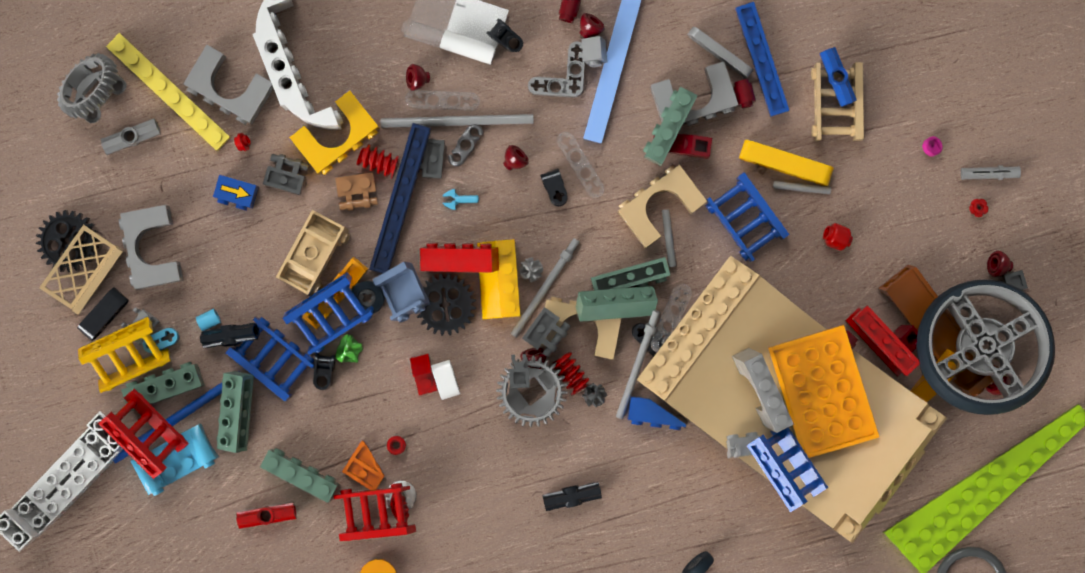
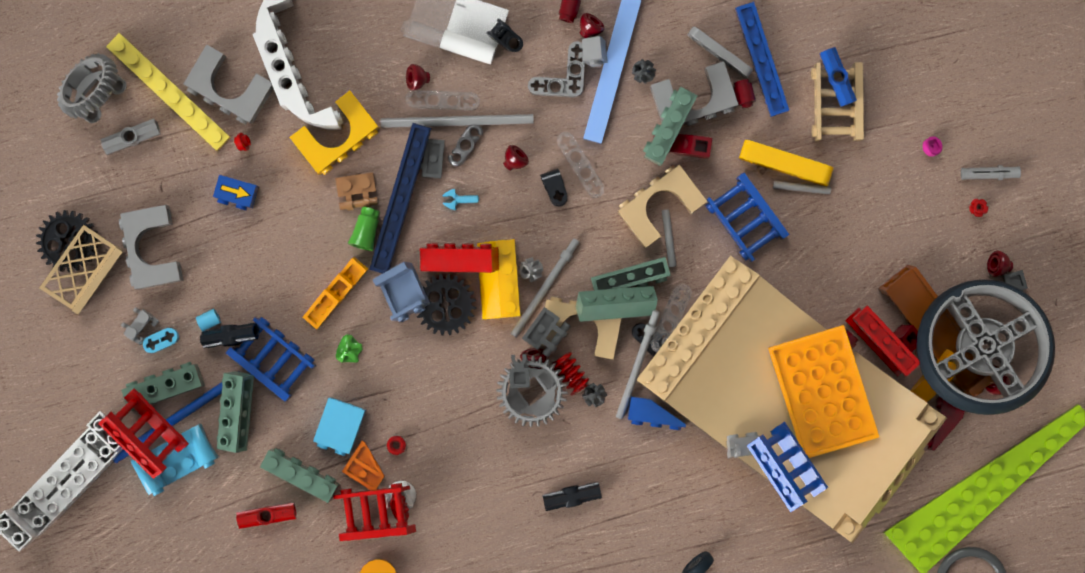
(103, 314): black beam -> none
(117, 339): yellow fence -> none
(283, 179): dark grey plate -> none
(311, 305): blue fence -> none
(312, 253): tan piece -> none
(323, 369): black piece -> none
(339, 426): none -> medium azure brick
(365, 229): none -> bright green plant
(377, 295): black bush -> none
(378, 161): red piece -> none
(423, 374): red slope -> none
(445, 379): white beam -> none
(643, 71): none -> dark grey gear
(772, 409): light grey arch -> none
(837, 236): red head -> none
(953, 417): none -> dark red slope

